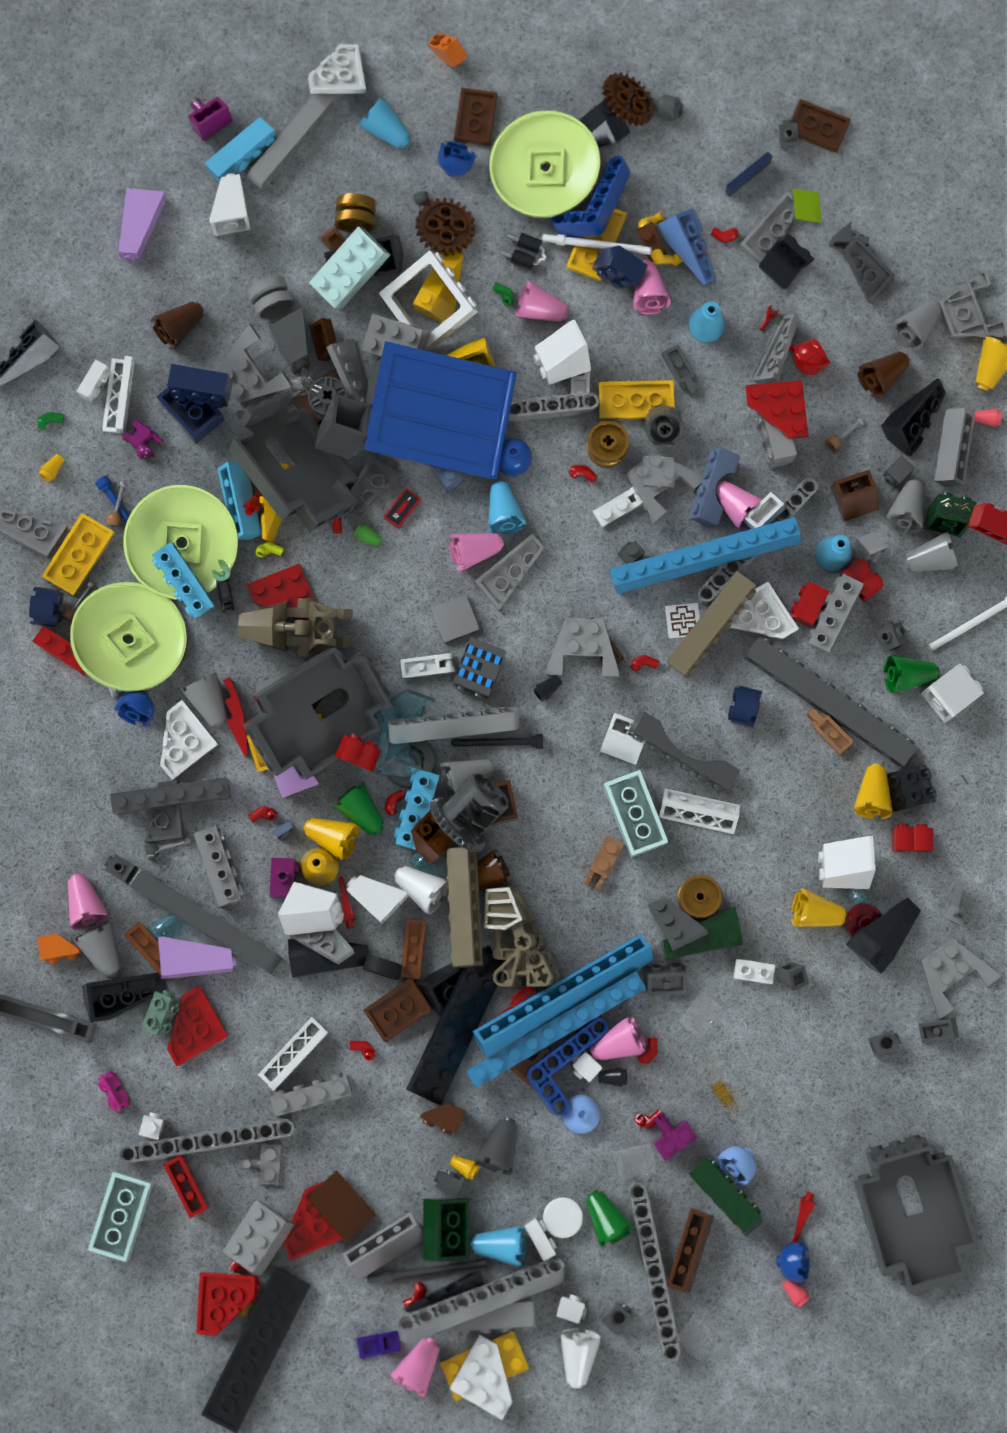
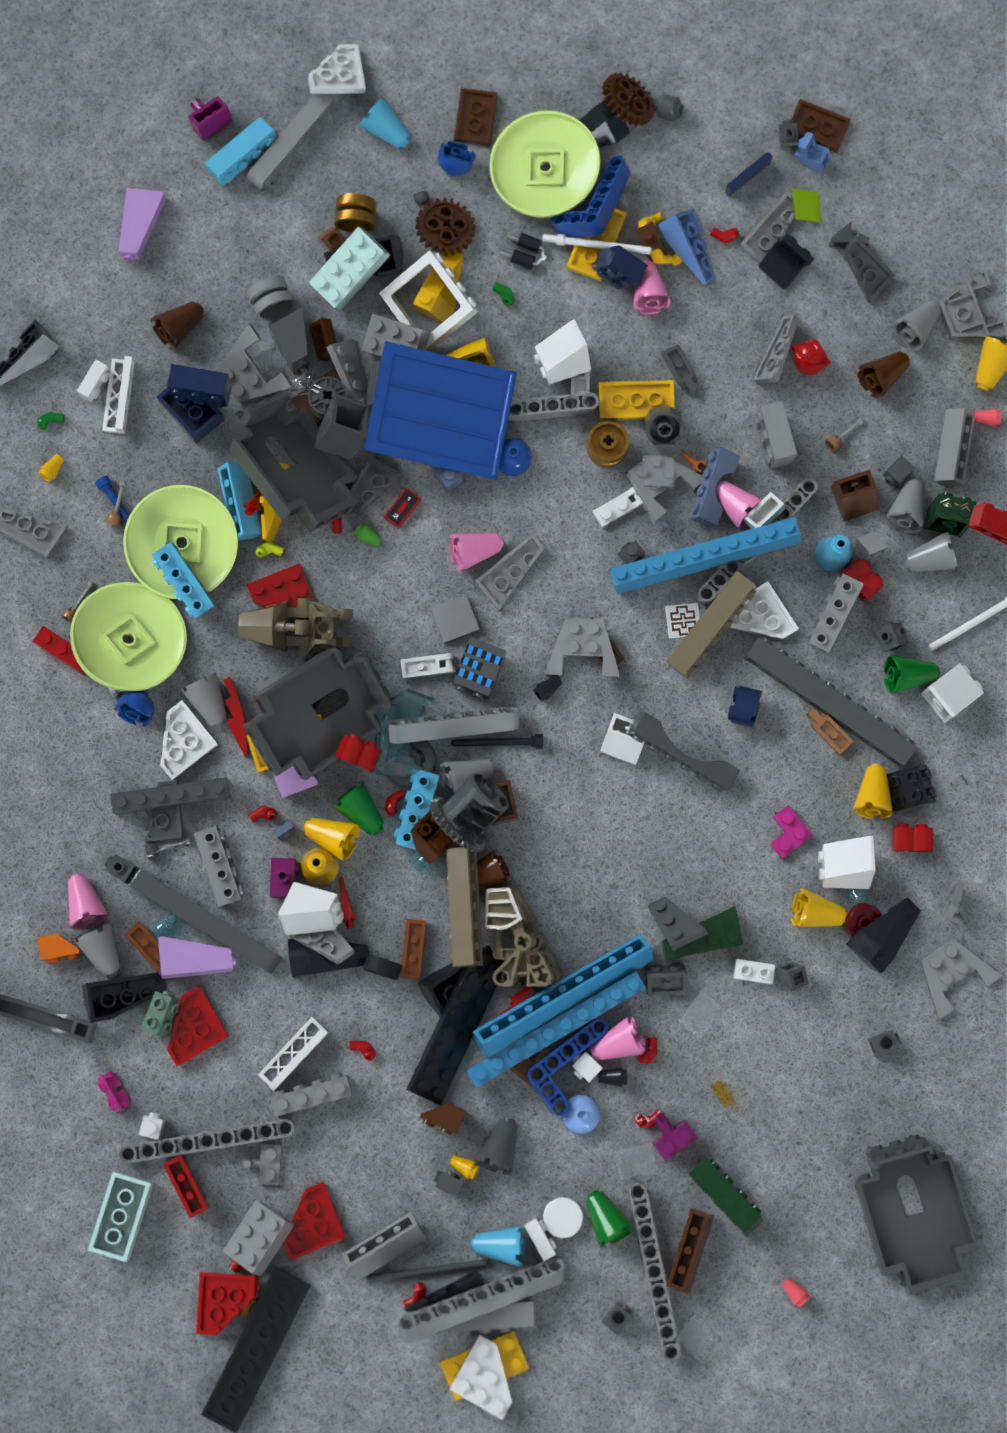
(45, 606): dark blue brick -> none
(78, 554): yellow plate -> none
(141, 438): magenta animal -> none
(223, 586): black piece -> none
(230, 207): white slope -> none
(341, 1206): reddish brown tile -> none
(376, 897): white slope -> none
(378, 1344): dark purple slope -> none
(398, 1009): reddish brown tile -> none
(417, 1367): bright pink cone -> none
(422, 887): white cone -> none
(445, 1229): dark green brick -> none
(447, 49): orange slope -> none
(504, 510): medium azure cone -> none
(540, 304): bright pink cone -> none
(571, 1308): white brick -> none
(579, 1355): white cone -> none
(582, 470): red arm -> none
(604, 861): medium nougat hinge -> none
(635, 813): light aqua brick -> none
(643, 660): red arm -> none
(694, 462): none -> orange hand
(699, 885): pearl gold wheel -> none
(705, 806): white fence -> none
(707, 323): medium azure cone -> none
(738, 1163): light blue cylinder -> none
(769, 315): red hand -> none
(781, 406): red plate -> none
(794, 835): none -> dark pink plate
(794, 1262): blue cylinder -> none
(805, 1209): red piece -> none
(809, 604): red brick -> none
(811, 154): none -> medium blue brick
(908, 421): black wedge -> none
(938, 1030): dark grey slope -> none

